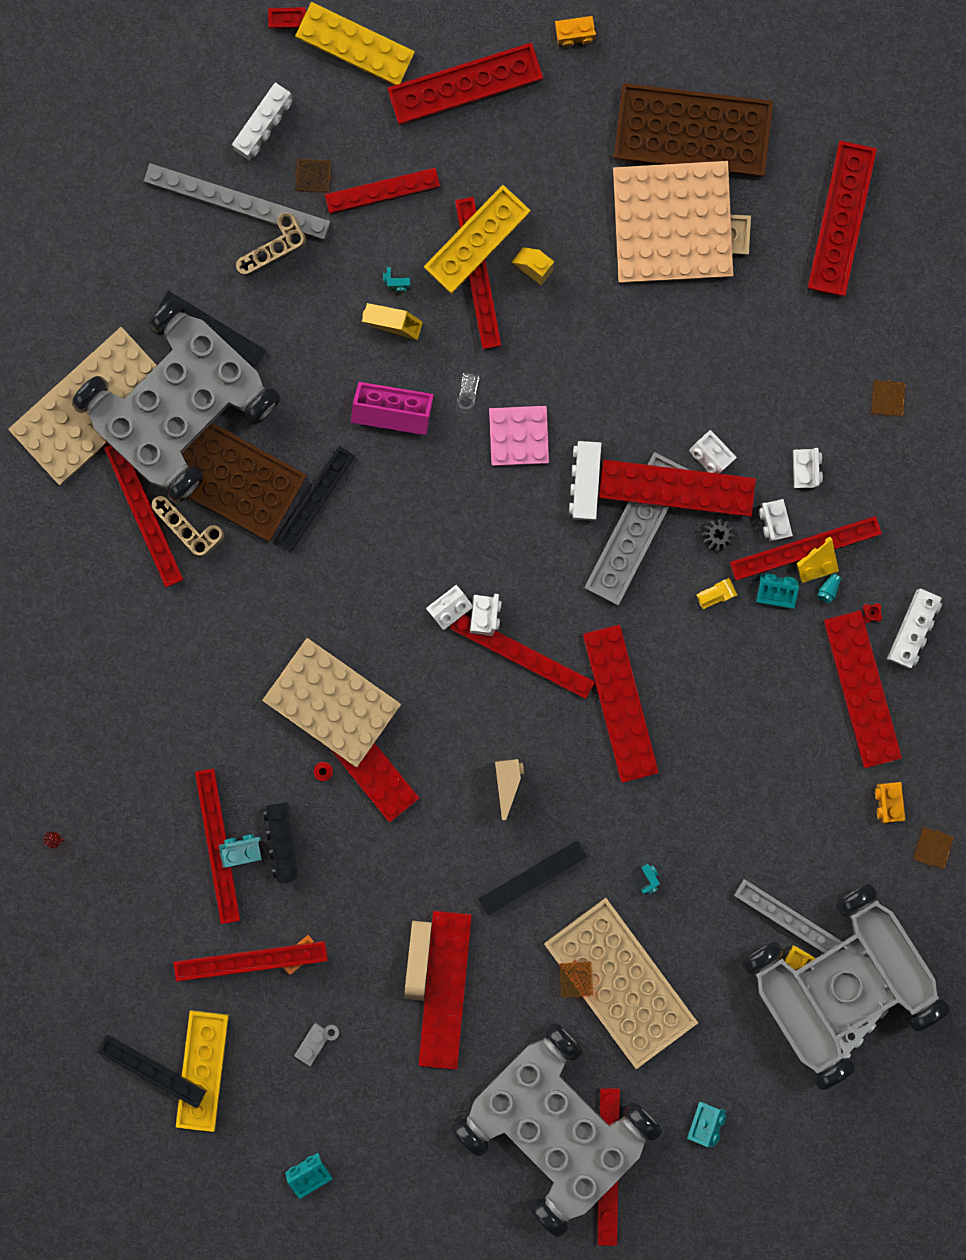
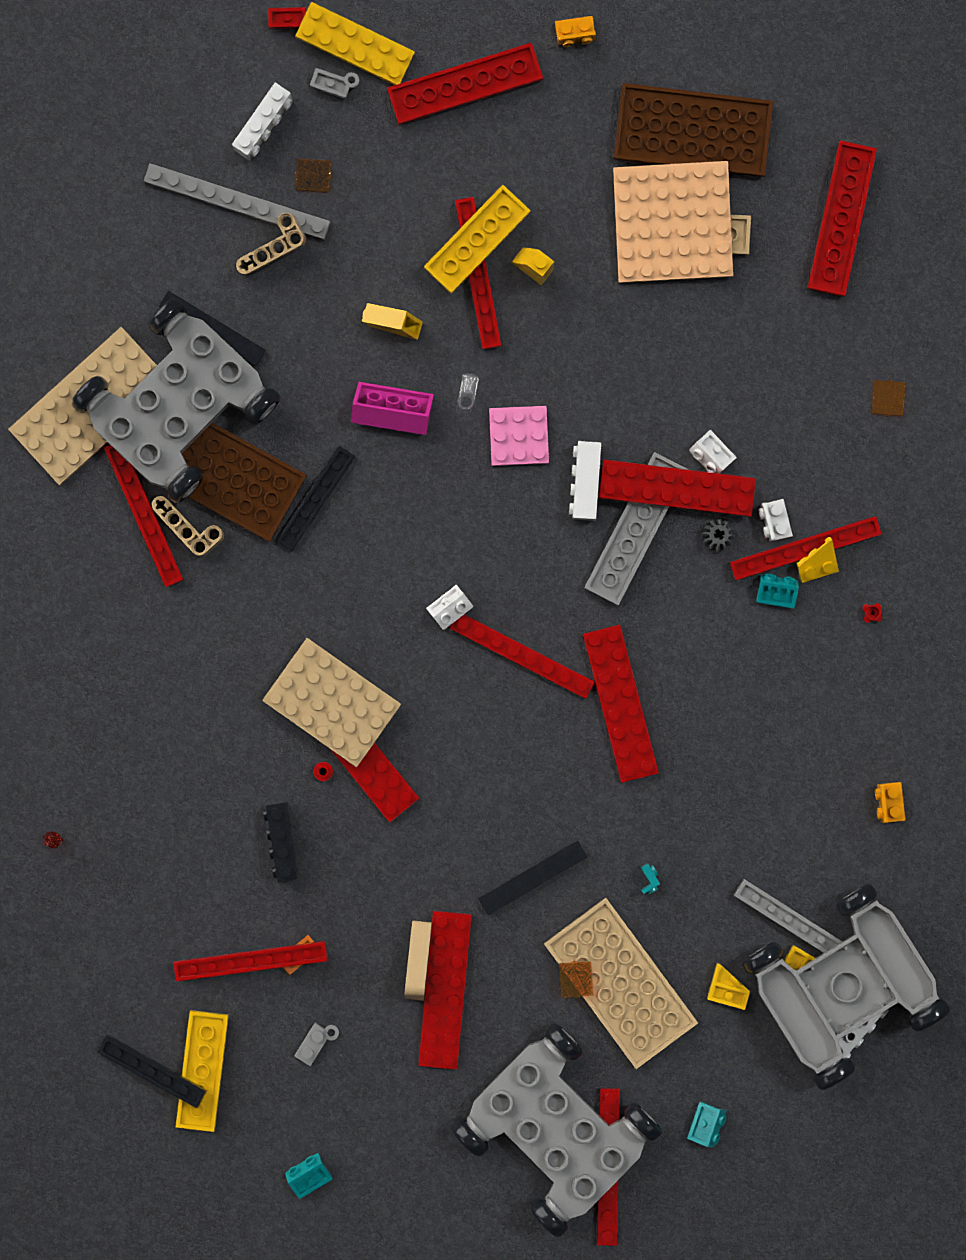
(215, 836): red plate -> none
(241, 851): teal bracket -> none
(333, 83): none -> light grey hinge
(382, 191): red plate -> none
(396, 284): teal bracket -> none
(484, 615): white bracket -> none
(508, 779): tan slope -> none
(720, 592): yellow piece -> none
(727, 989): none -> yellow wing
(806, 468): white bracket -> none
(829, 589): teal cone -> none
(862, 689): red plate -> none
(914, 628): white brick -> none
(933, 847): clear orange piece -> none

